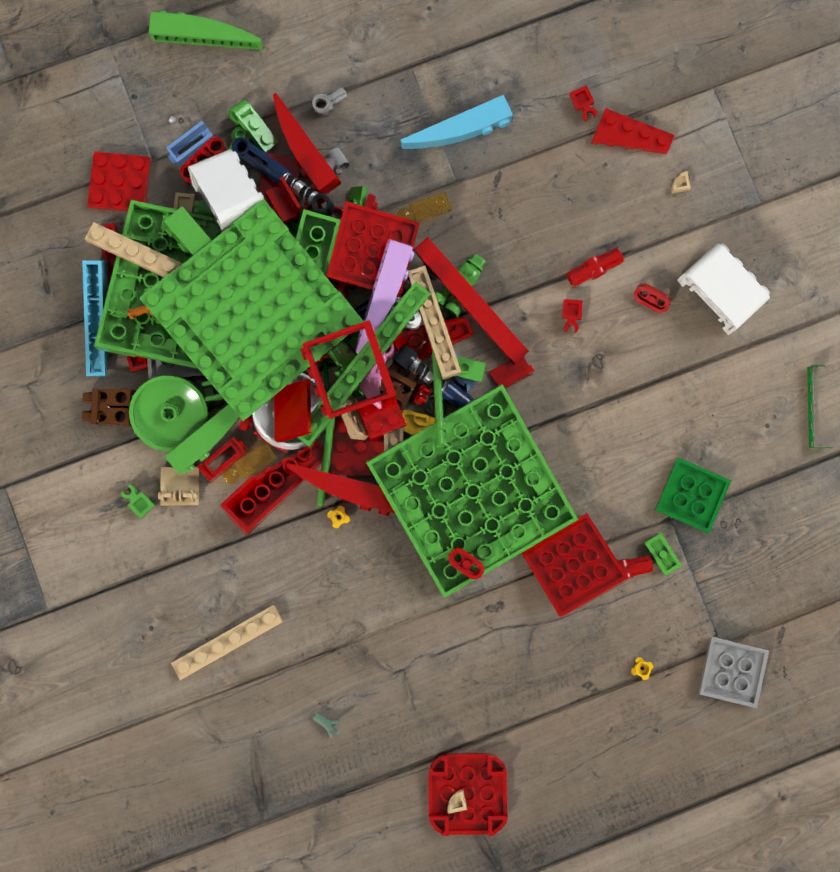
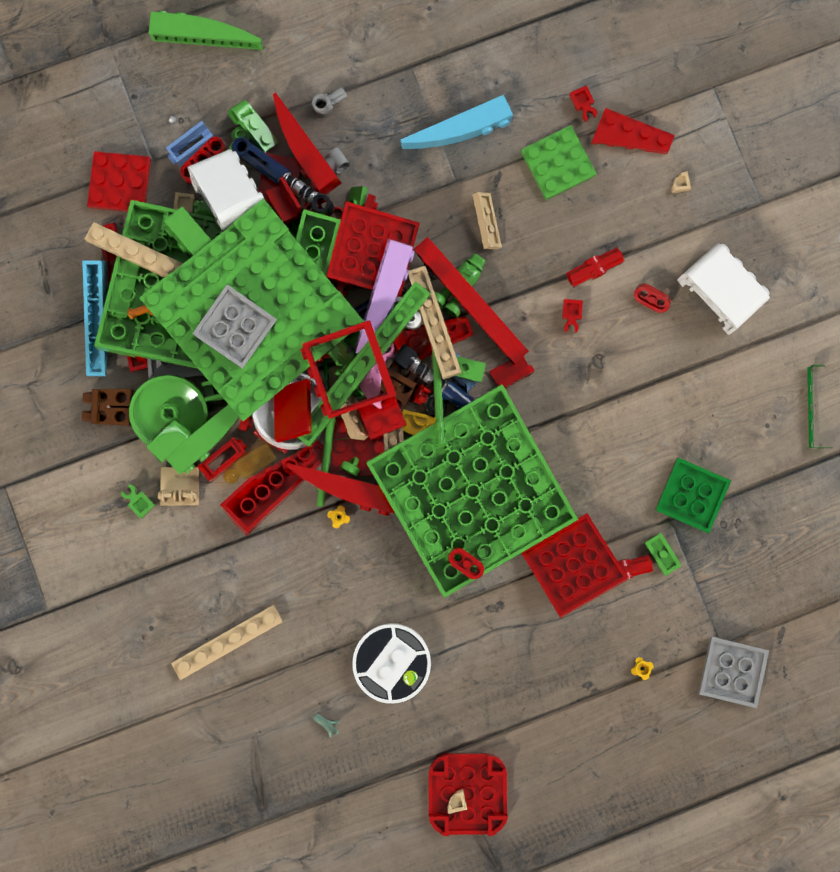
(168, 440): none -> bright green piece
(234, 326): none -> light grey plate
(350, 467): none -> bright green tile
(391, 663): none -> piece
(427, 208): clear yellow plate -> none
(487, 220): none -> tan plate
(558, 162): none -> bright green plate

